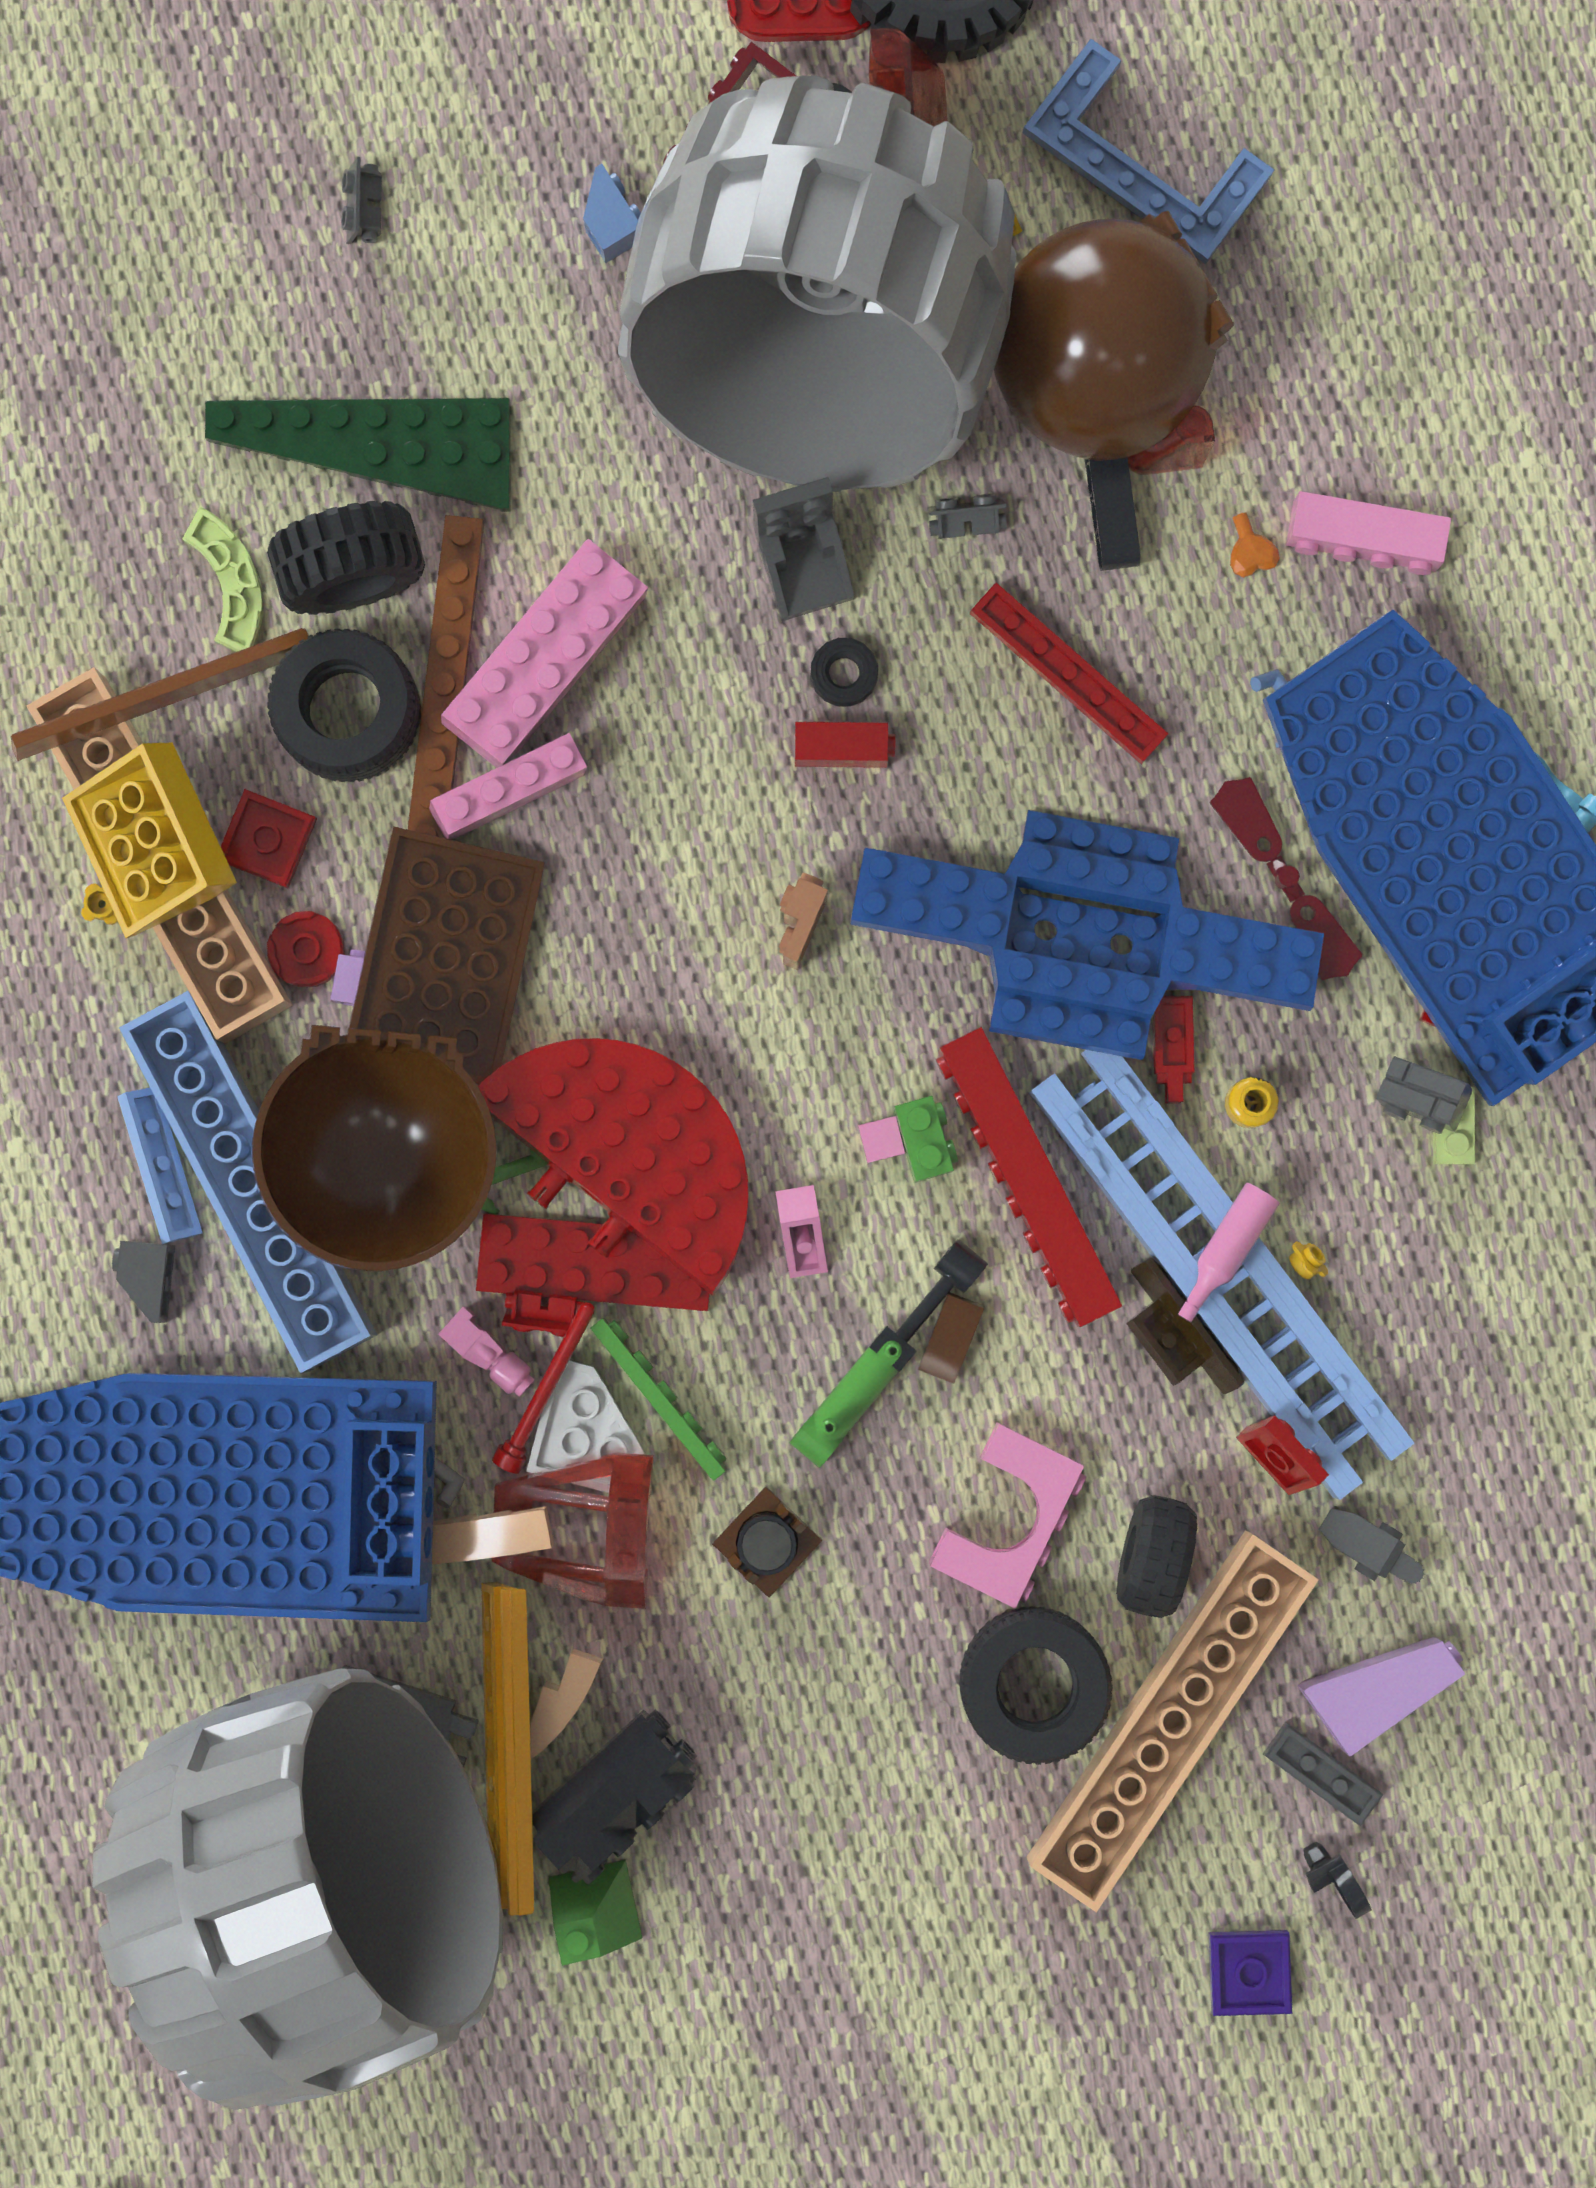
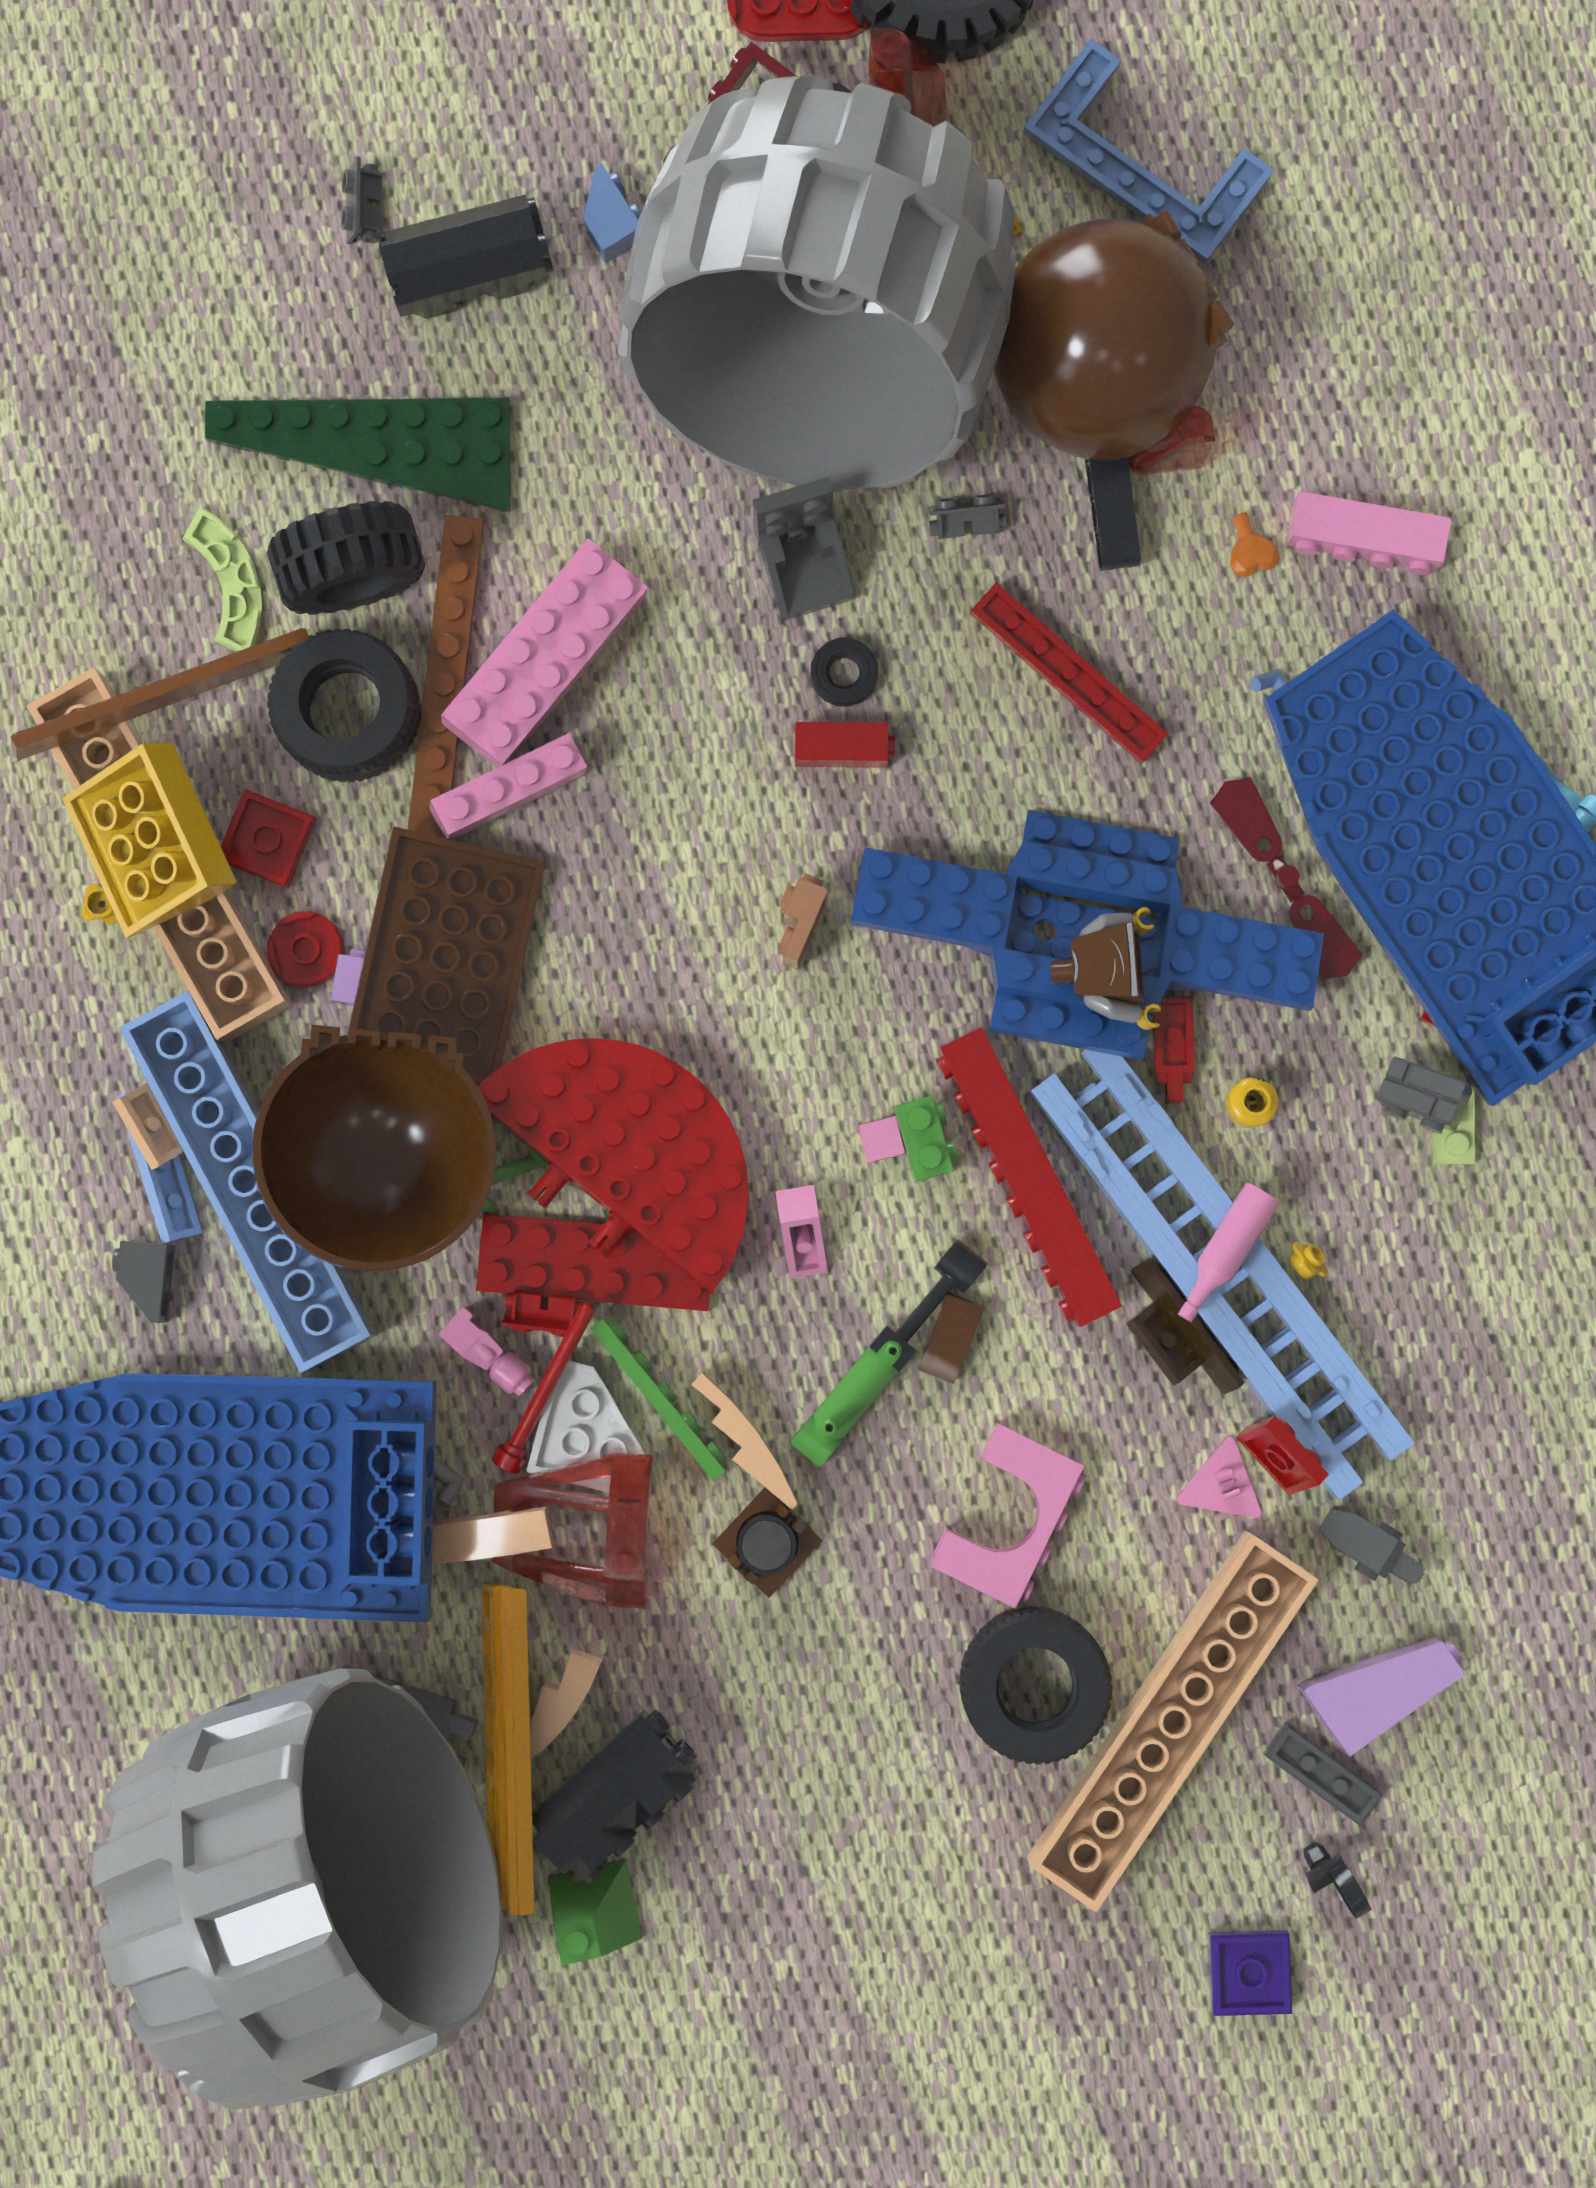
(148, 1126): none -> light nougat plate
(465, 255): none -> black brick
(754, 1453): none -> light nougat slope
(1109, 967): none -> reddish brown torso
(1157, 1556): black tyre -> none
(1222, 1484): none -> bright pink piece

